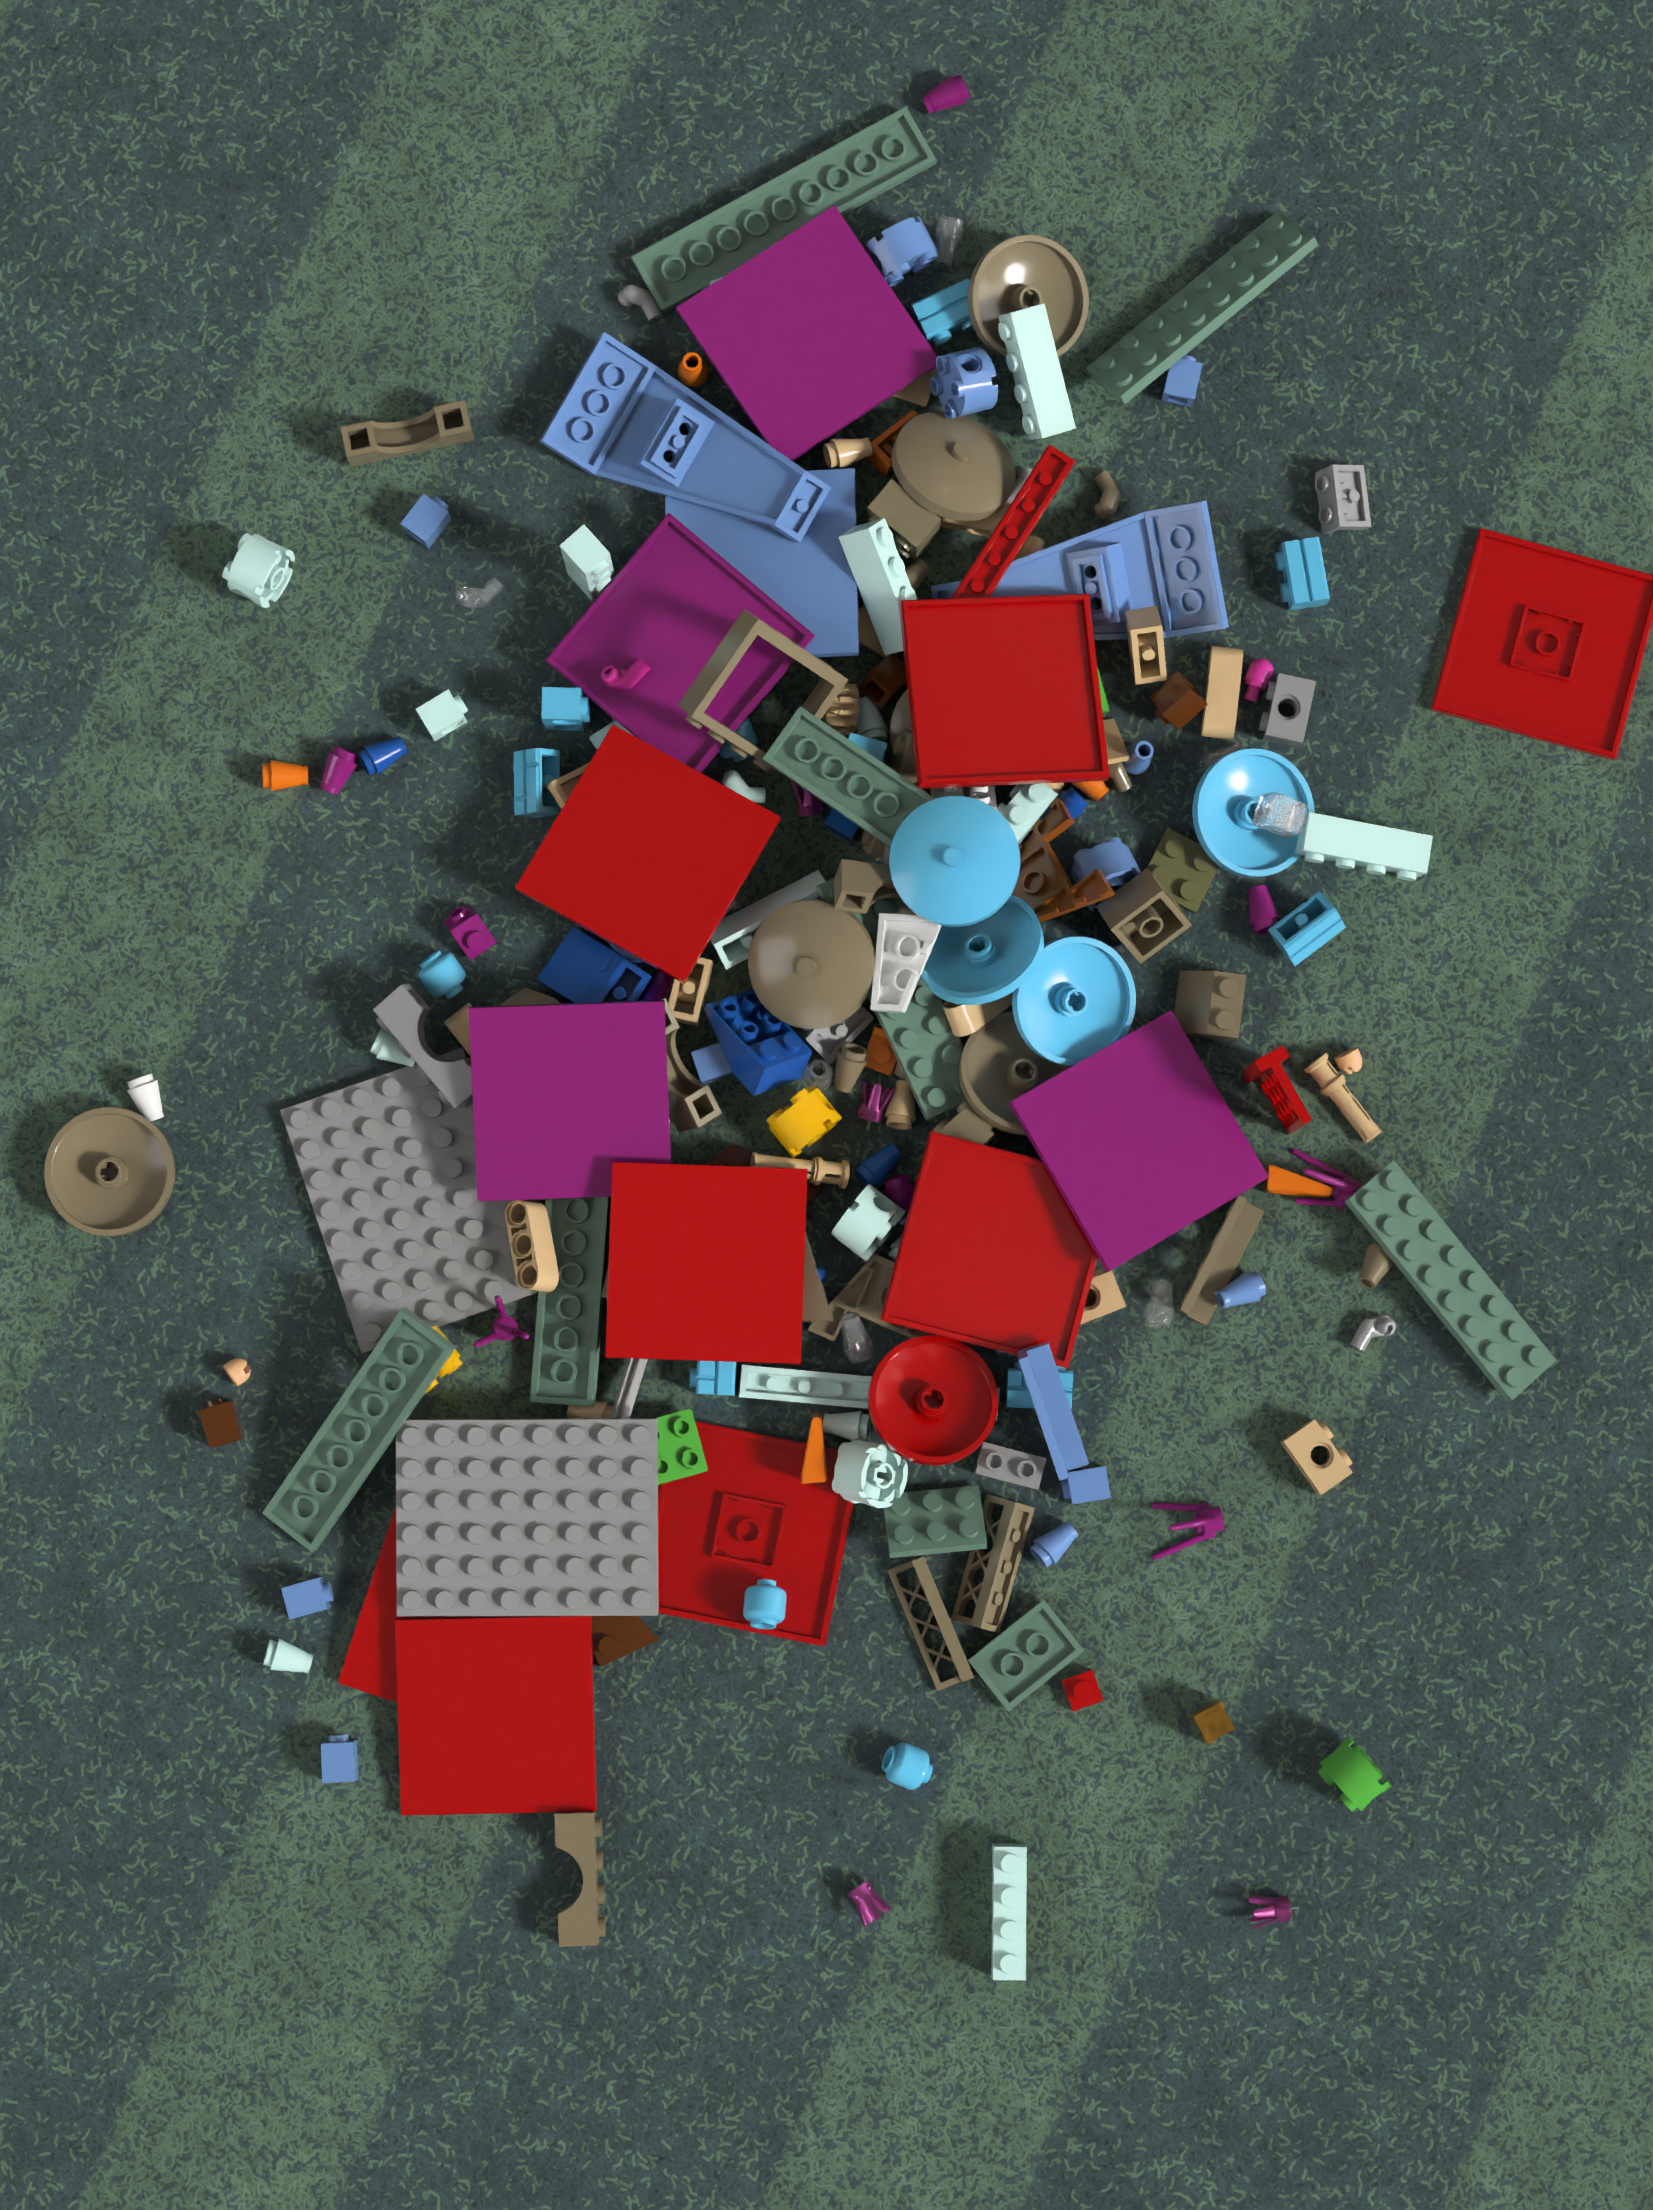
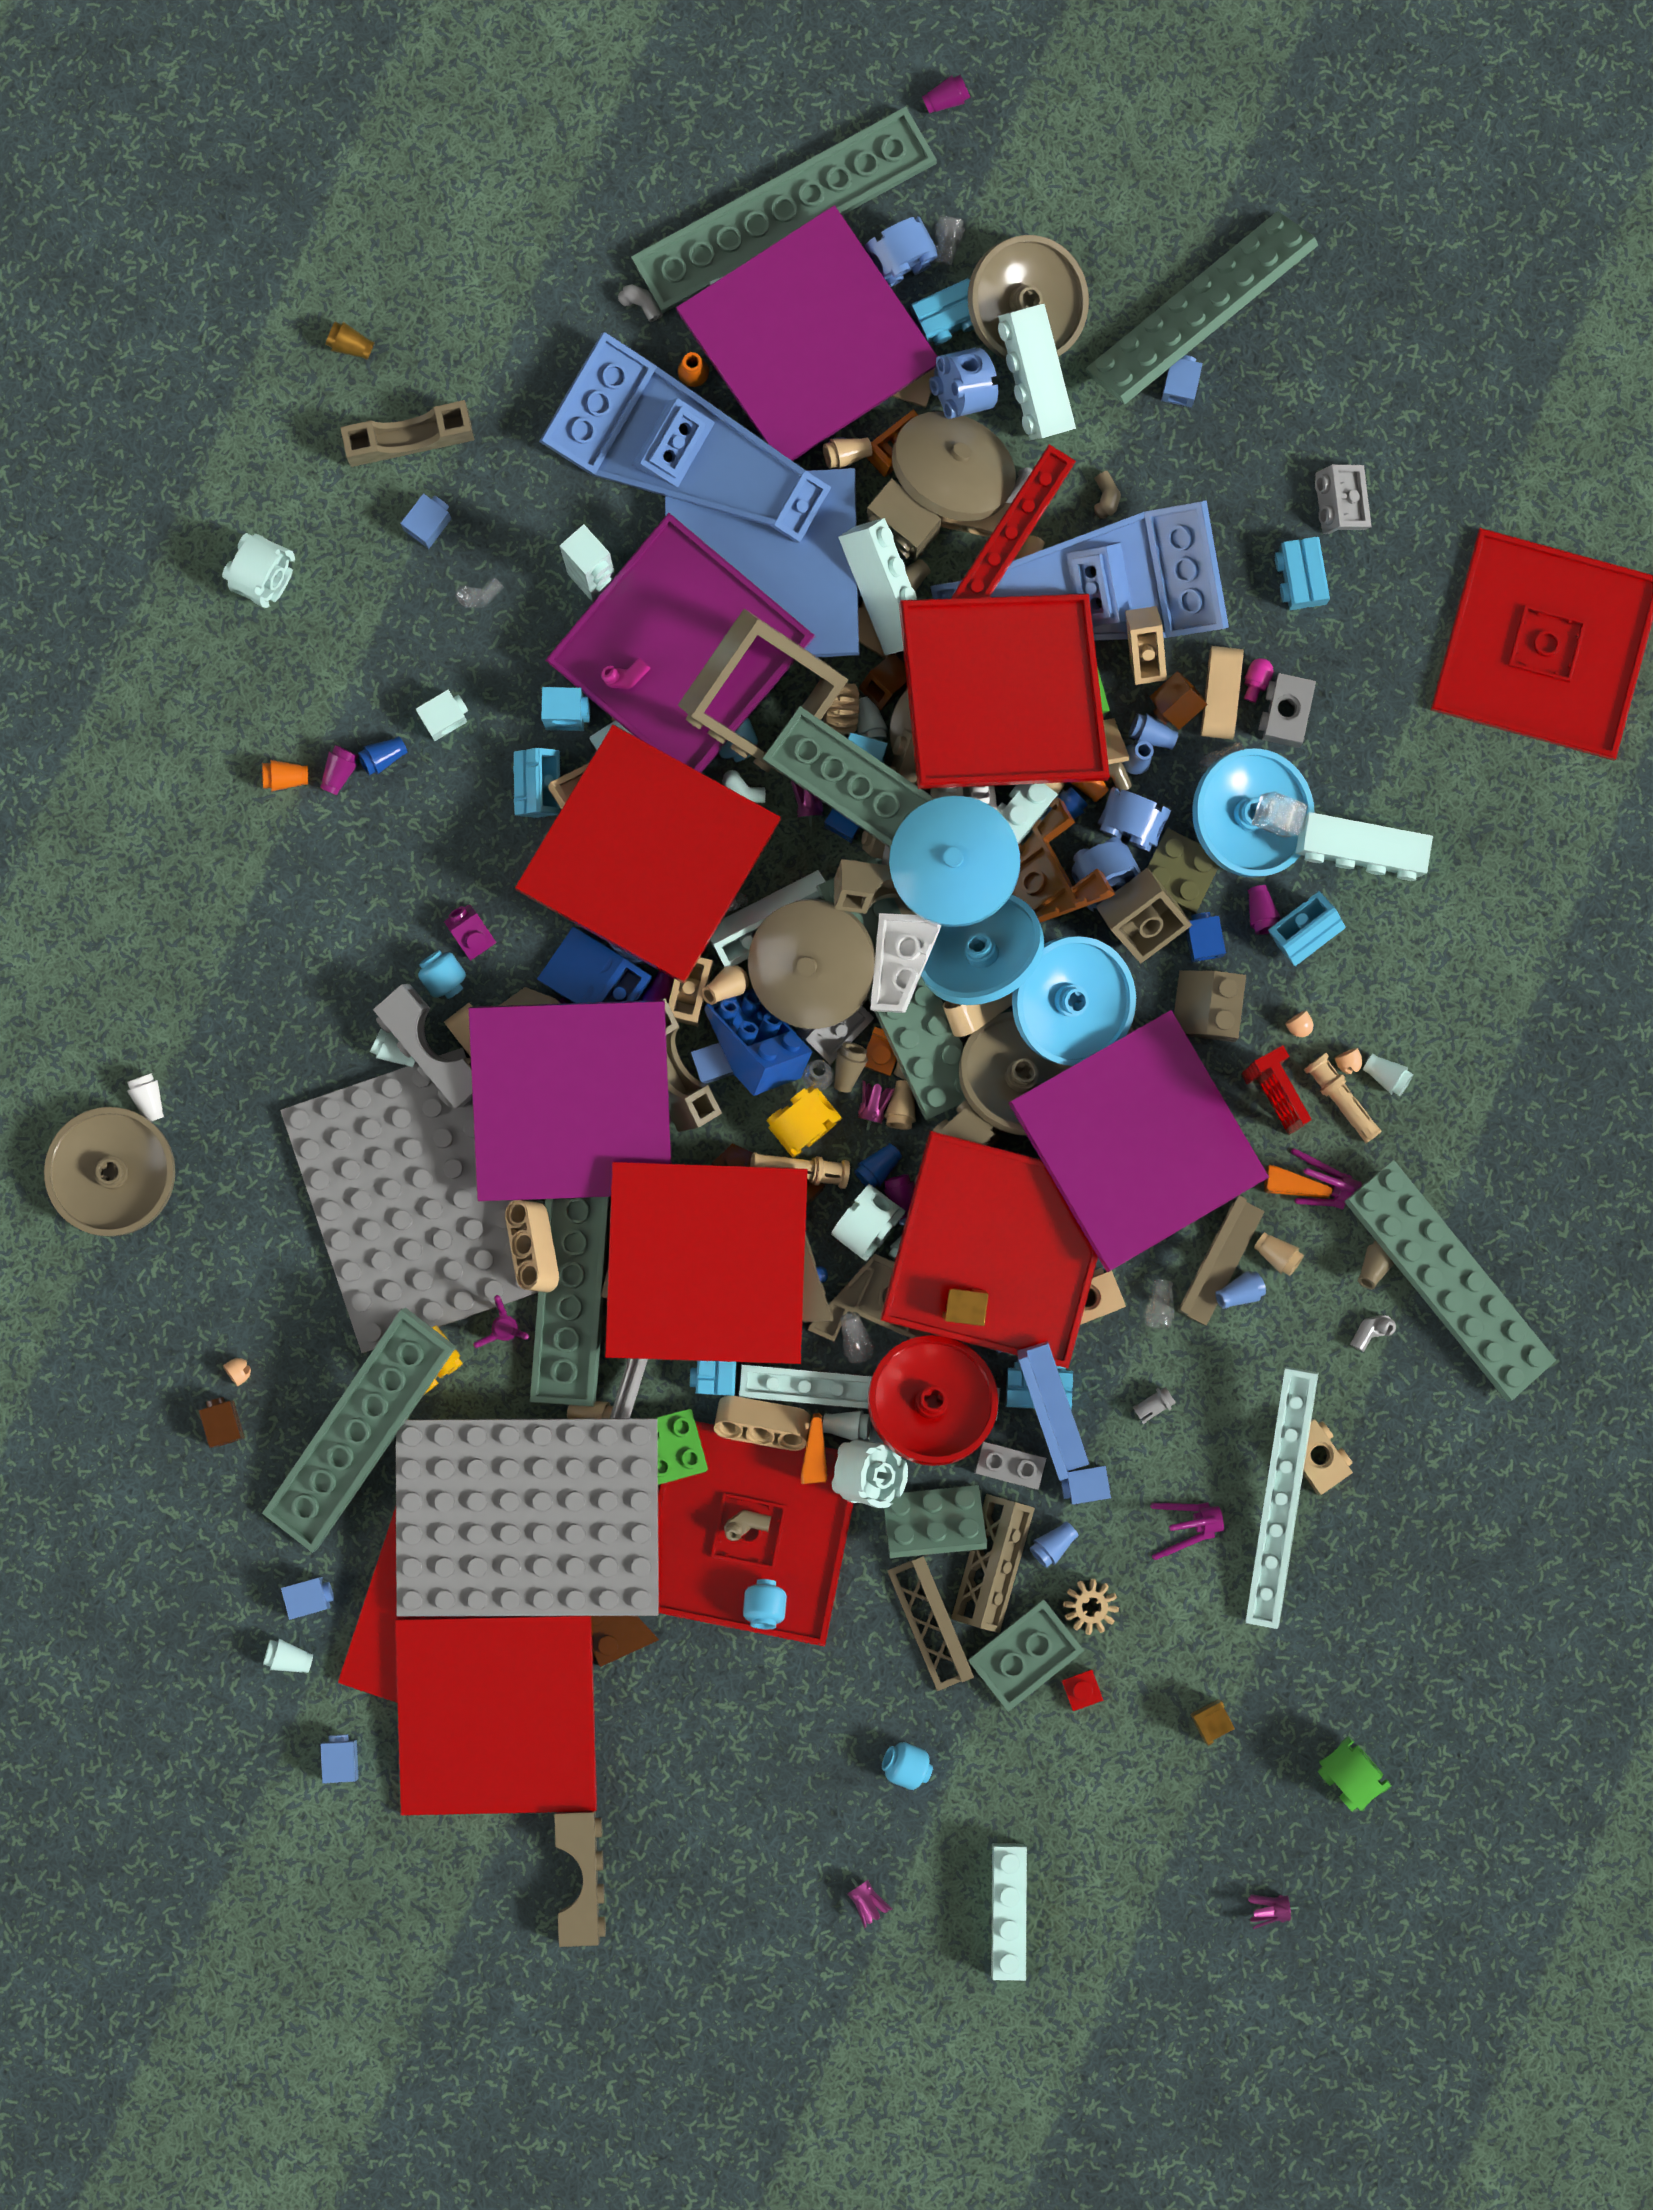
(348, 341): none -> pearl gold cone
(727, 984): none -> tan cone
(743, 1522): none -> dark tan arm
(762, 1423): none -> tan beam
(966, 1306): none -> pearl gold panel
(1097, 1615): none -> tan gear
(1134, 818): none -> medium blue brick
(1151, 730): none -> medium blue cone
(1154, 1405): none -> light grey pin
(1205, 937): none -> blue brick
(1279, 1254): none -> tan cone
(1281, 1497): none -> light aqua plate
(1300, 1025): none -> light nougat hinge
(1388, 1074): none -> light aqua cone

